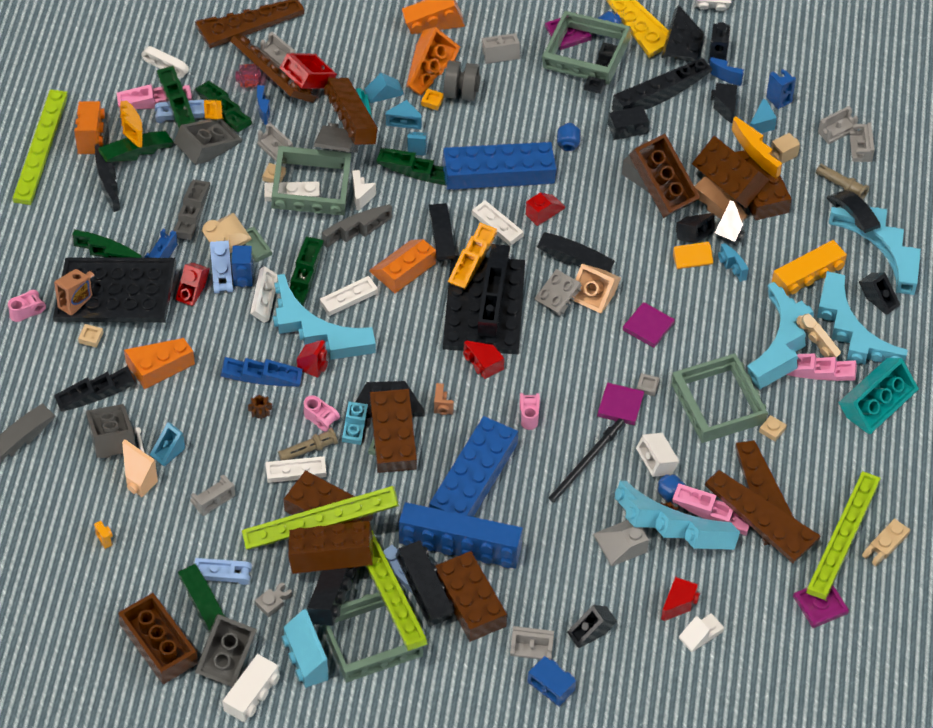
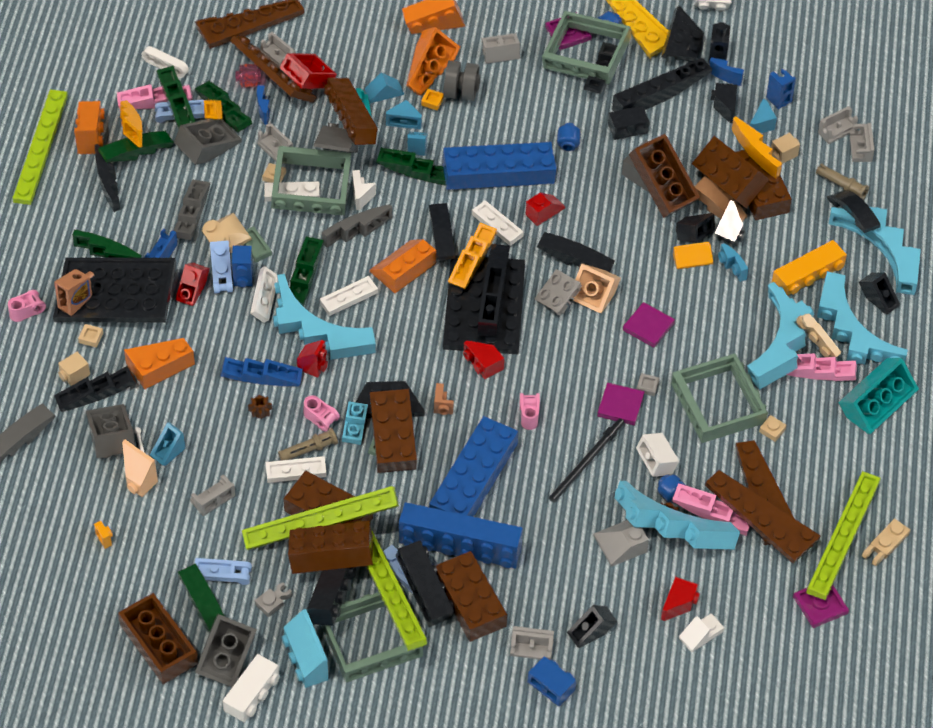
(73, 369): none -> tan brick

